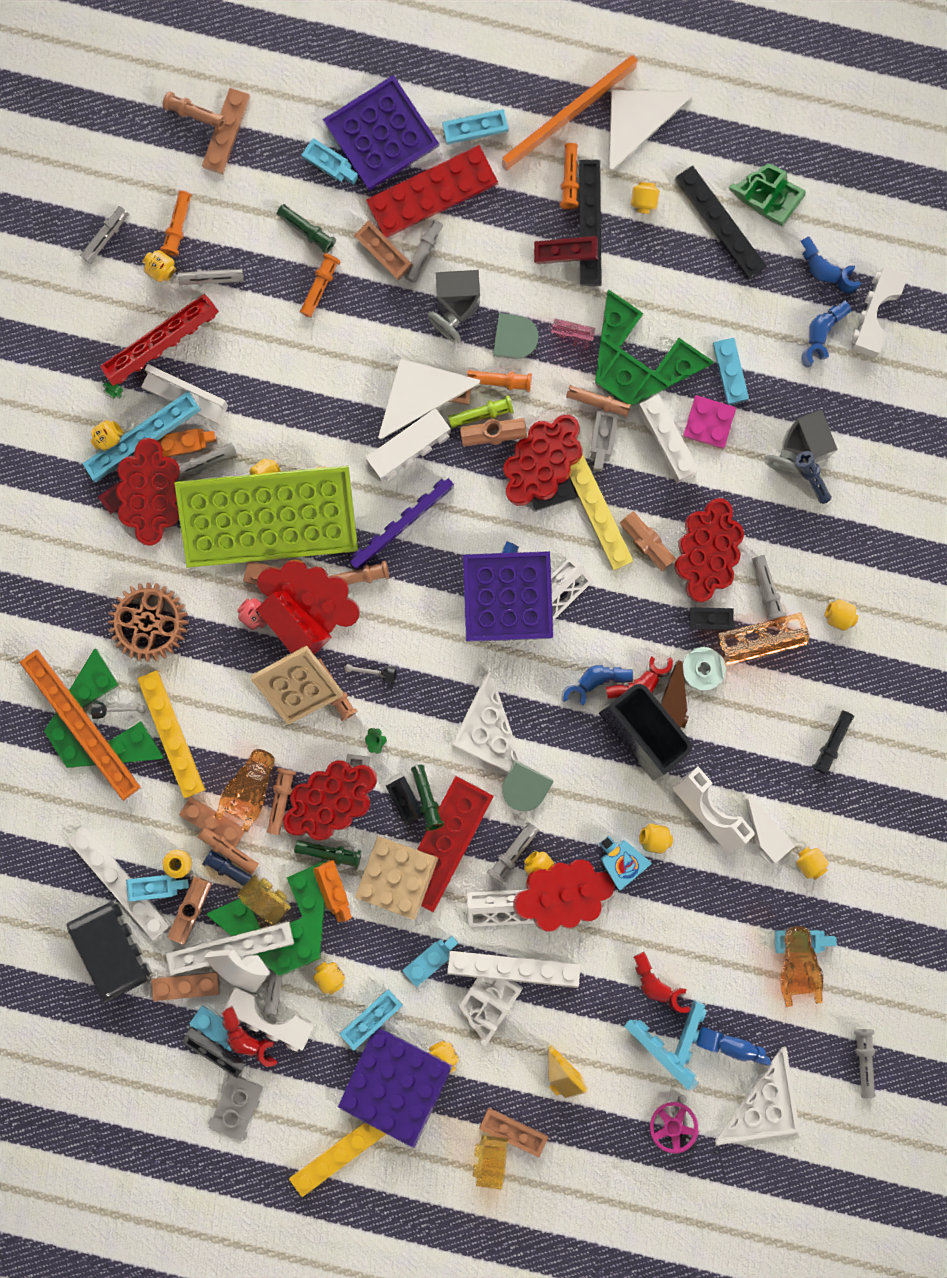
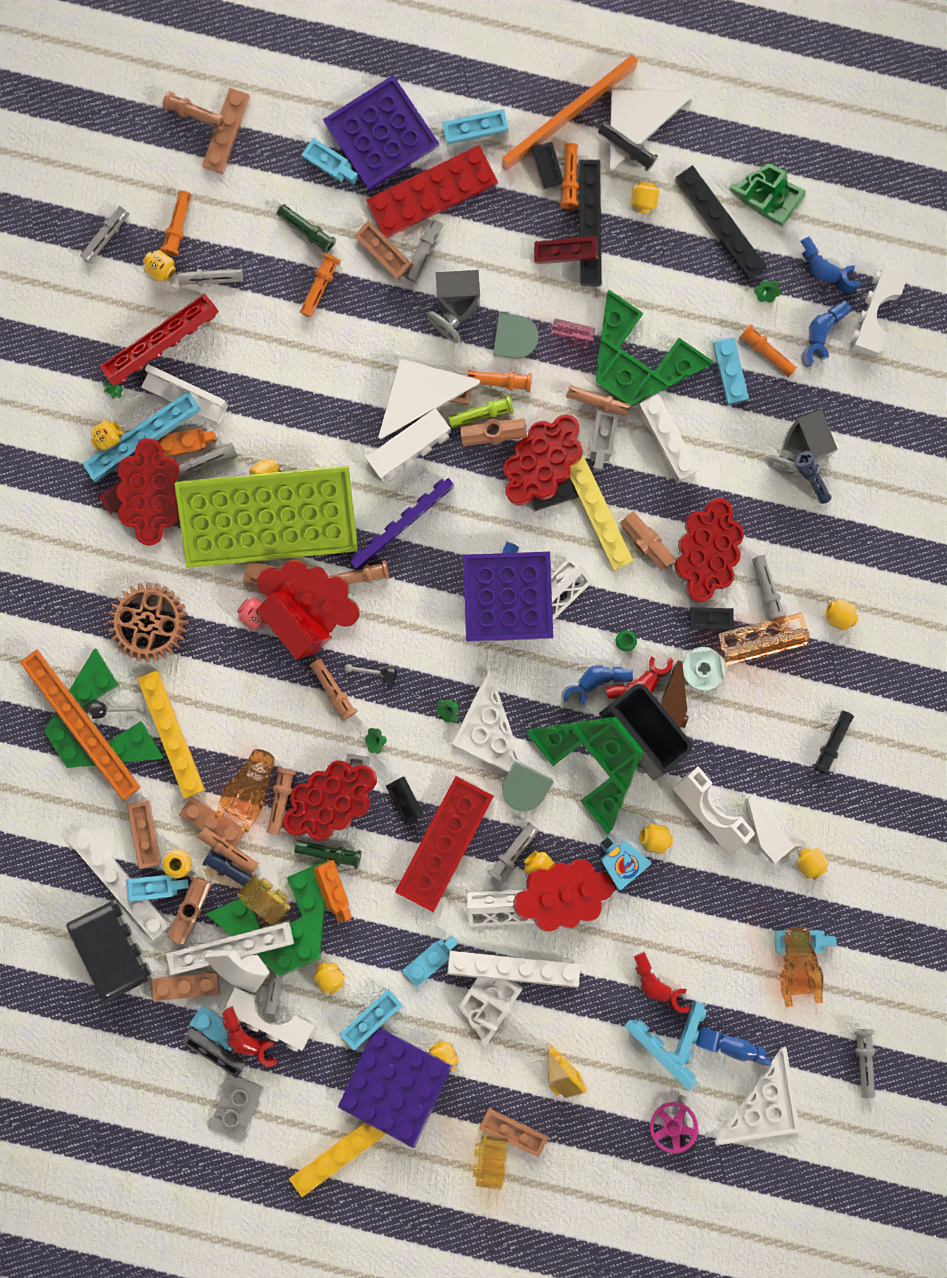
(144, 834): none -> nougat plate
(297, 685): tan plate -> none
(396, 878): tan plate -> none
(429, 807): dark green pin -> none
(448, 711): none -> green plant
(547, 165): none -> black plate
(612, 749): none -> green wing
(626, 640): none -> green plate
(636, 151): none -> black pin
(709, 422): dark pink plate -> none
(760, 344): none -> orange pin
(767, 291): none -> green plant

